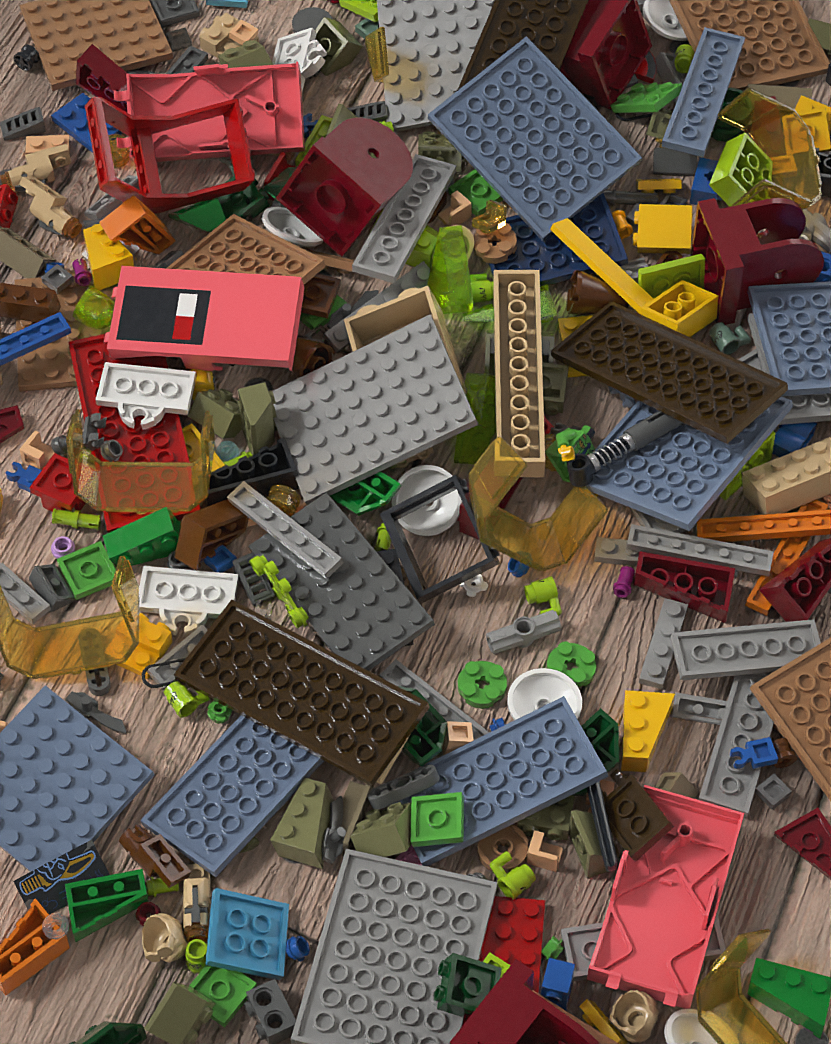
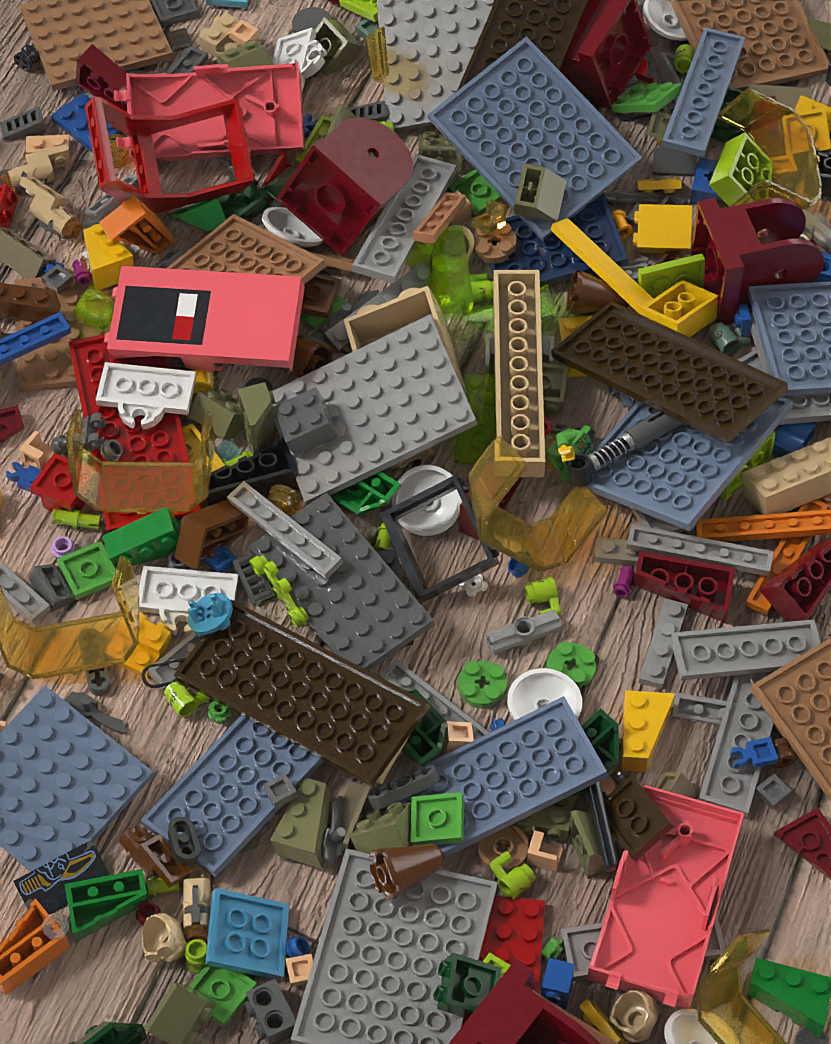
(183, 842): none -> pearl dark grey plate
(209, 614): none -> dark azure plate
(280, 790): none -> flat silver plate
(299, 969): none -> light nougat plate
(305, 421): none -> dark grey brick
(403, 867): none -> reddish brown cone
(439, 218): none -> nougat plate
(539, 193): none -> olive slope
(743, 320): none -> blue plate

